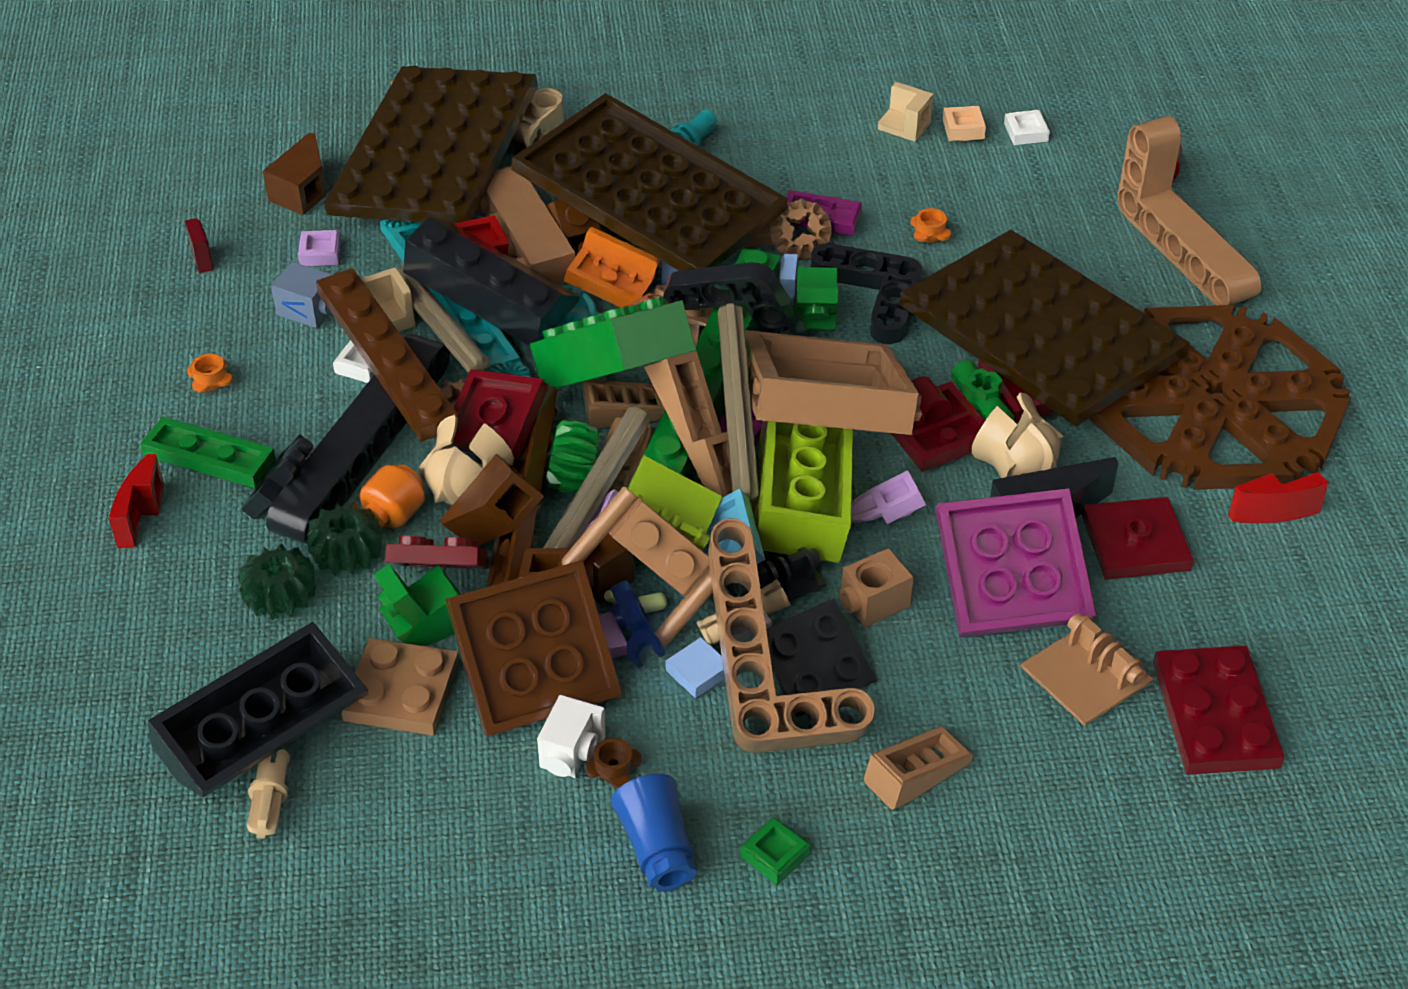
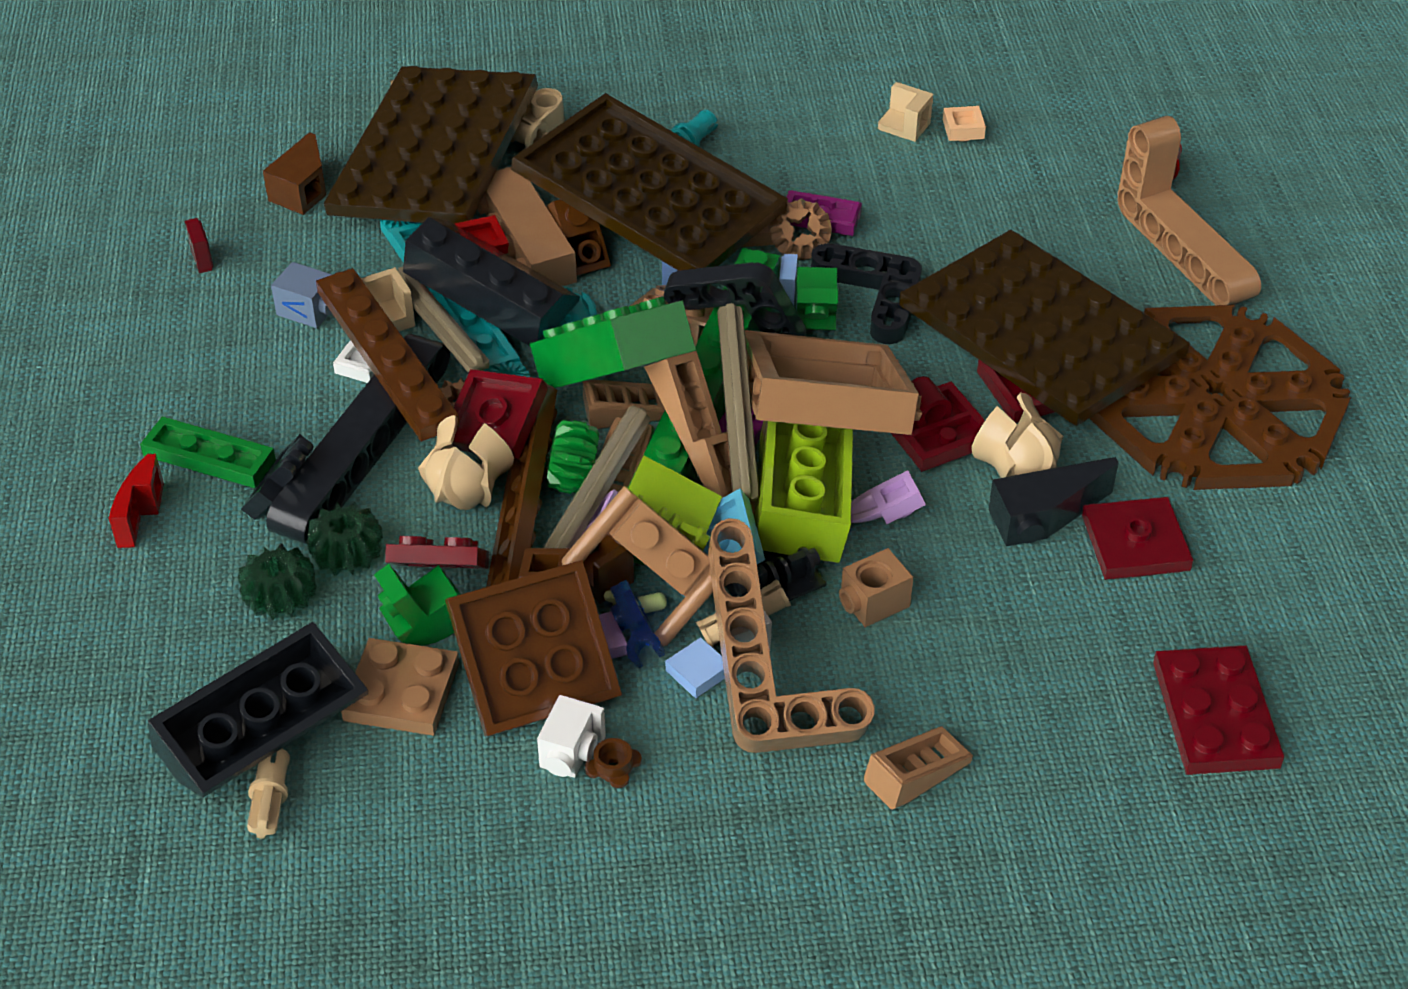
(209, 373): orange plate -> none
(319, 248): lavender tile -> none
(393, 495): orange head -> none
(492, 503): reddish brown slope -> none
(612, 269): orange bracket -> none
(656, 830): blue plant -> none
(775, 850): green tile -> none
(817, 652): black hinge -> none
(930, 225): orange plate -> none
(979, 388): green axle -> none
(1014, 562): magenta plate -> none
(1026, 127): white tile -> none
(1087, 670): medium nougat hinge -> none
(1271, 502): red slope -> none

